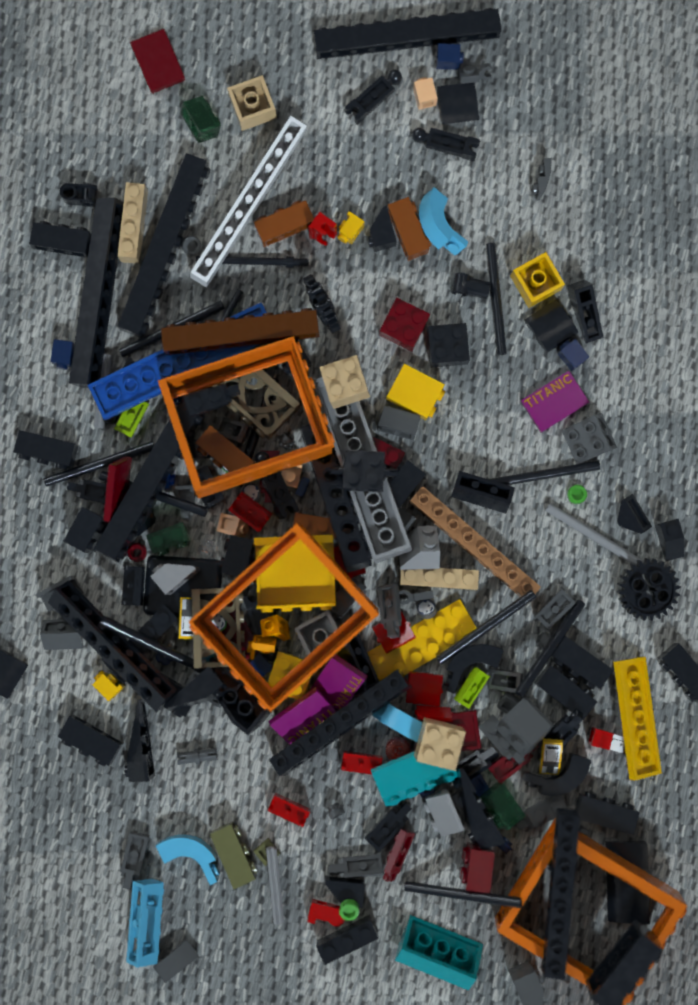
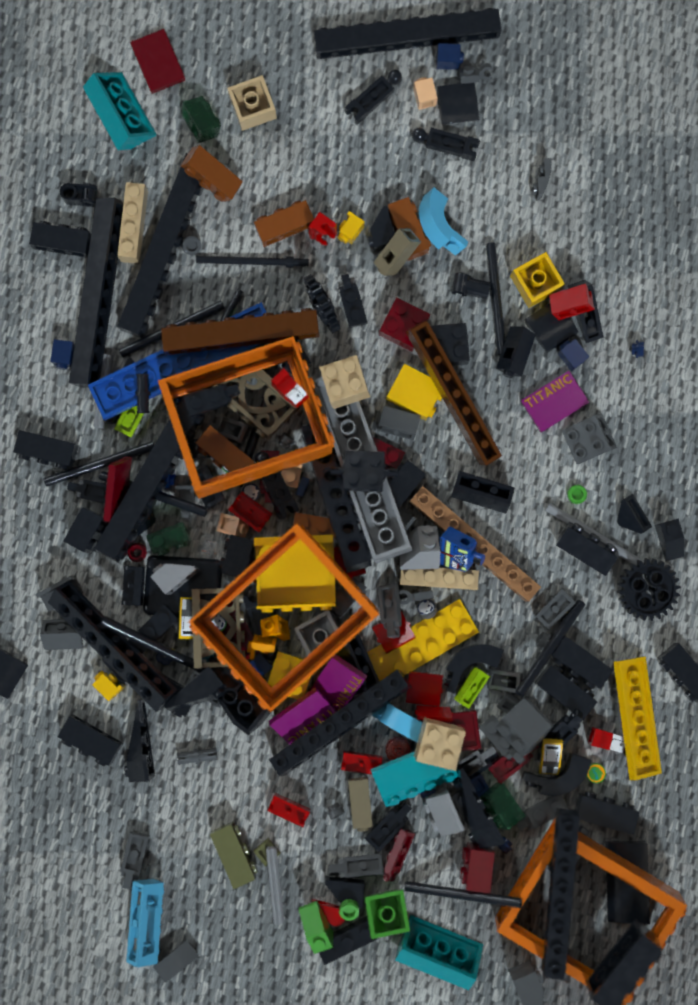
(118, 110): none -> teal slope
(142, 393): none -> black pin
(192, 847): medium azure arch -> none
(211, 174): none -> dark orange brick
(248, 202): white brick -> none
(289, 388): none -> red leg
(316, 927): none -> bright green slope
(352, 303): none -> black hinge
(360, 803): none -> dark tan brick
(387, 913): none -> bright green slope
(397, 252): none -> dark tan brick
(453, 393): none -> reddish brown brick
(459, 550): none -> blue torso
(486, 627): black piece -> none
(515, 351): none -> black brick
(548, 473): black piece -> none
(571, 302): none -> red hinge
(587, 548): none -> black brick
(596, 773): none -> bright green tile
(638, 349): none -> dark blue plate

